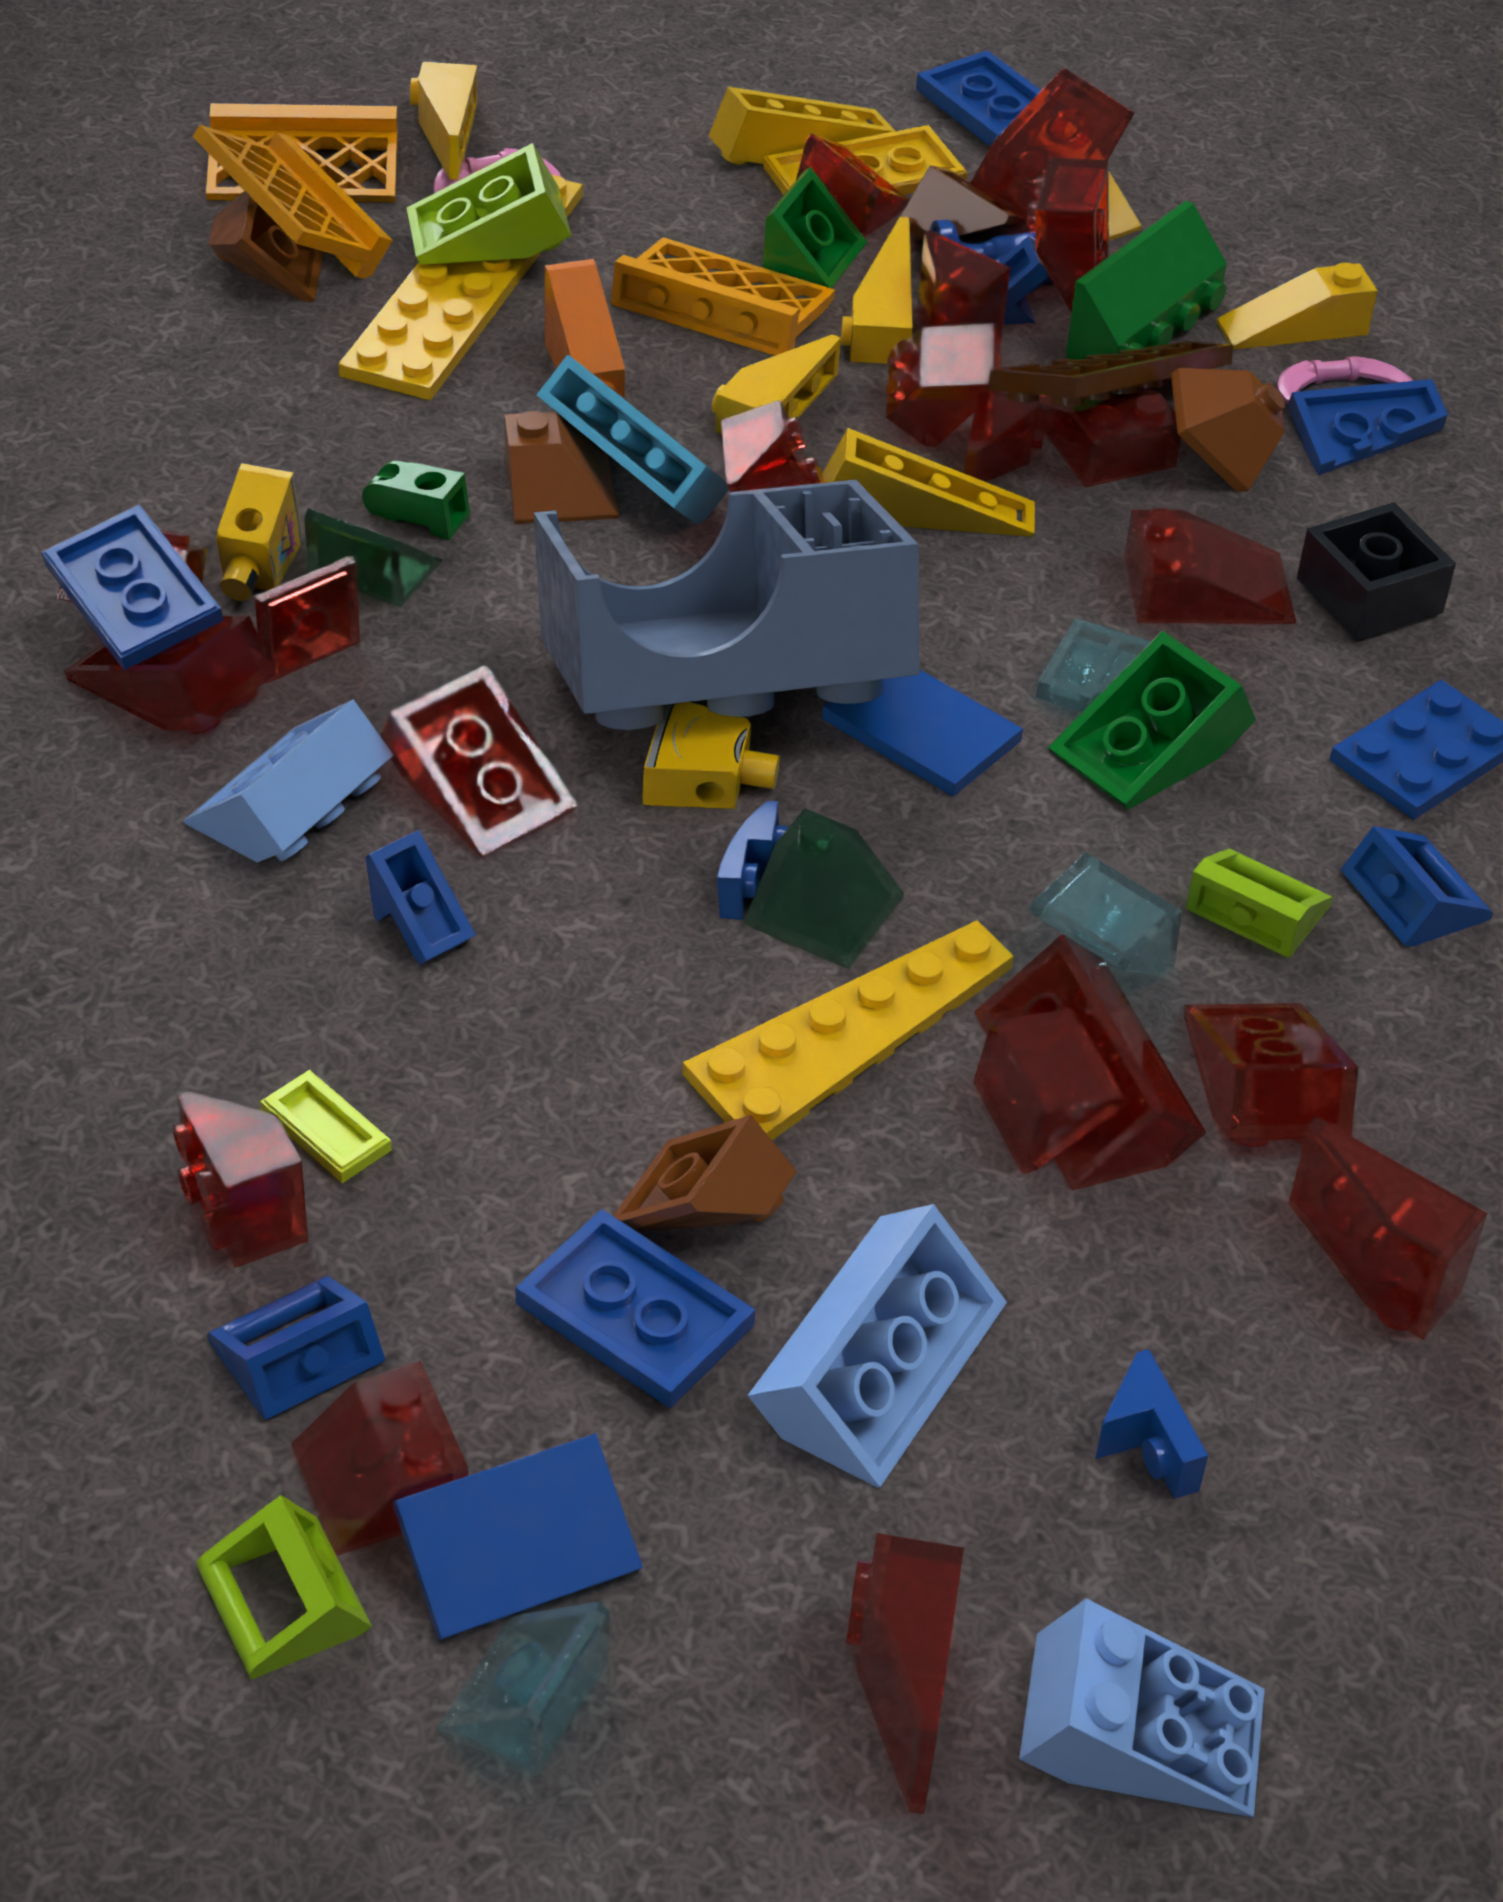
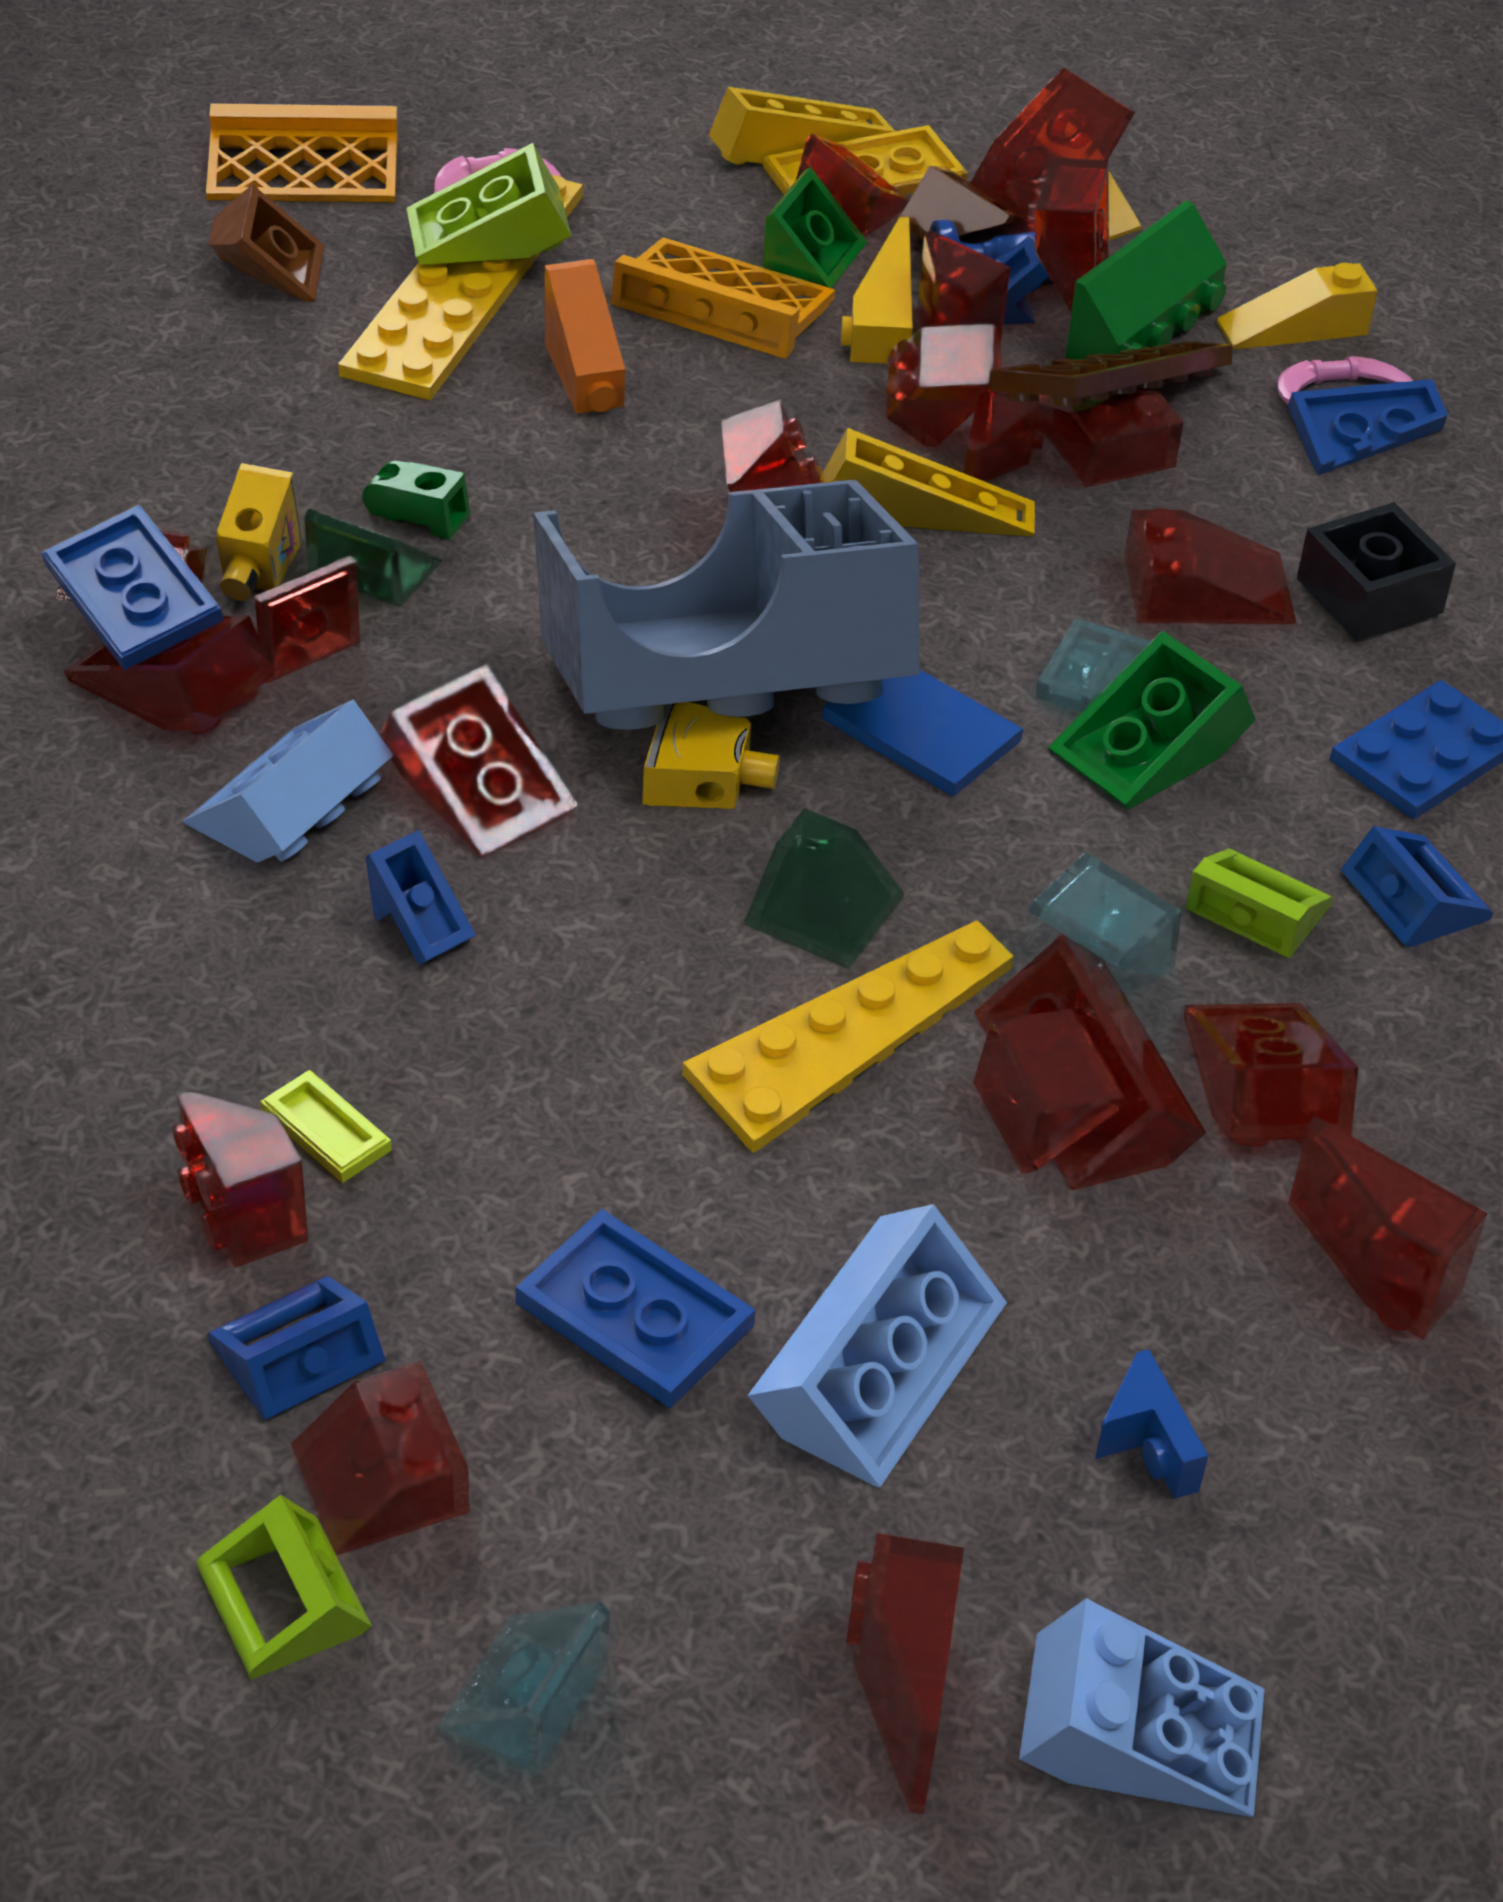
(299, 197): light orange fence -> none
(446, 110): yellow slope -> none
(517, 1536): blue tile -> none
(555, 469): dark orange slope -> none
(633, 440): medium azure brick -> none
(710, 1180): dark orange slope -> none
(747, 859): blue slope -> none
(791, 377): yellow slope -> none
(978, 93): blue plate -> none
(1228, 420): dark orange slope -> none

